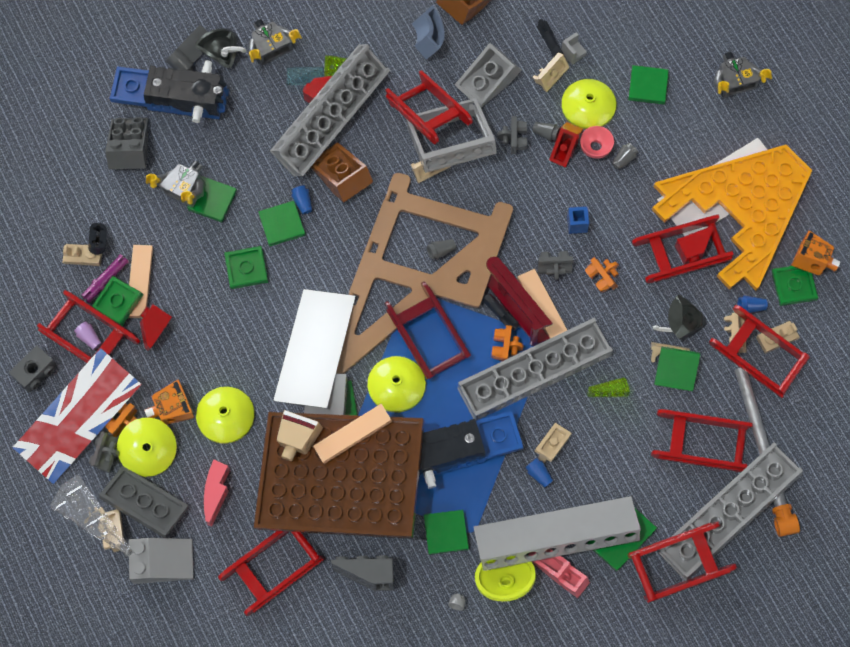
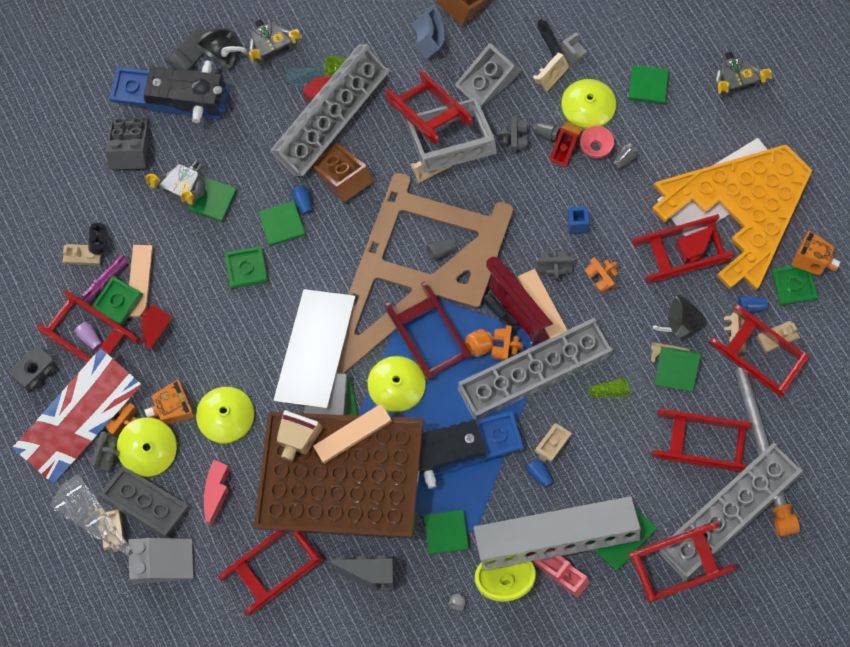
(479, 342): none -> orange head

